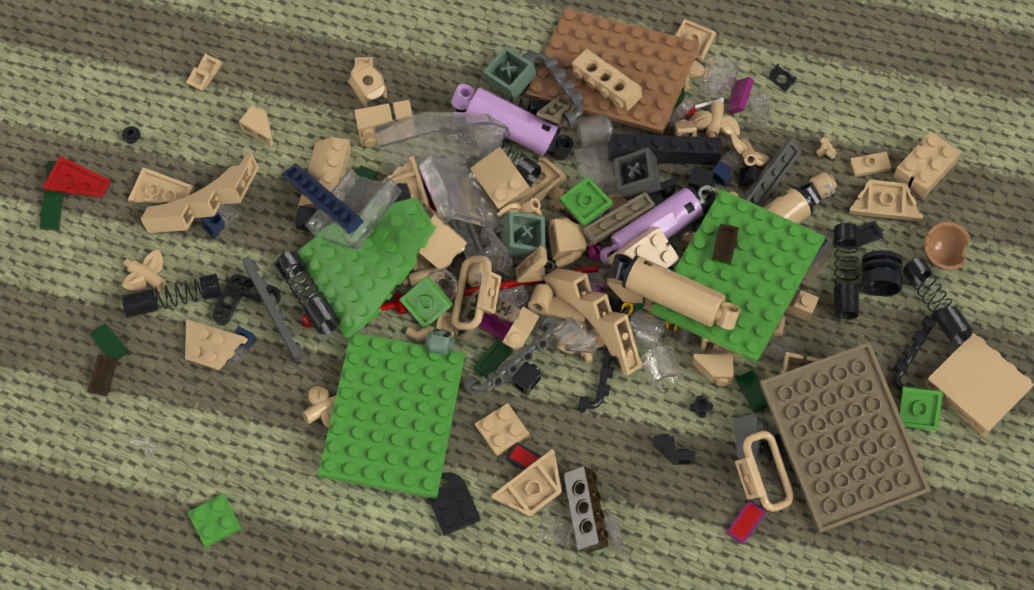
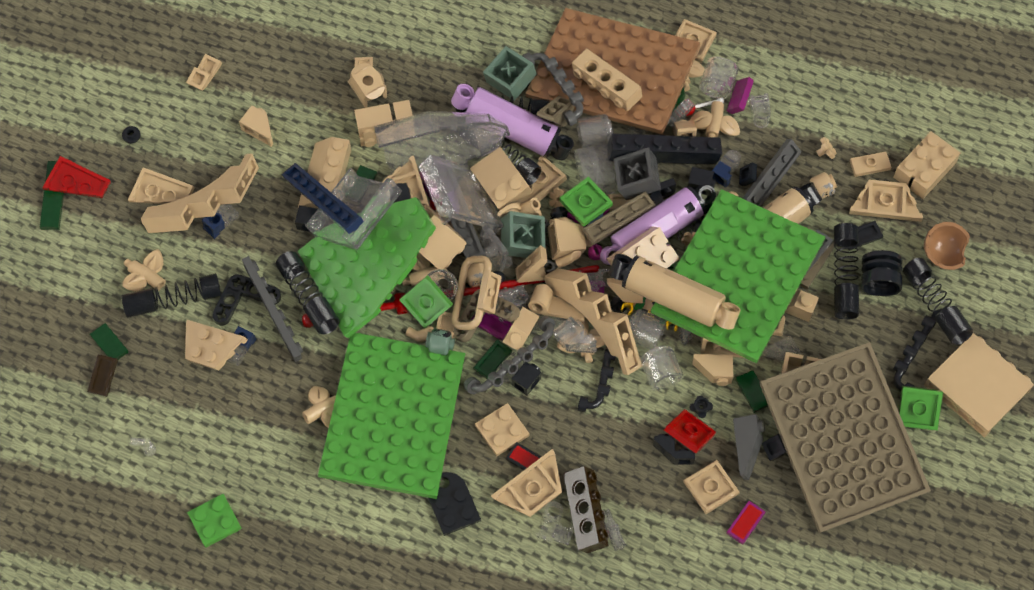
(558, 212): none -> black plate
(690, 431): none -> red plate
(711, 487): none -> tan plate
(725, 243): dark brown tile -> none
(746, 150): tan plant -> none
(751, 477): tan bar -> none
(774, 73): black piece -> none

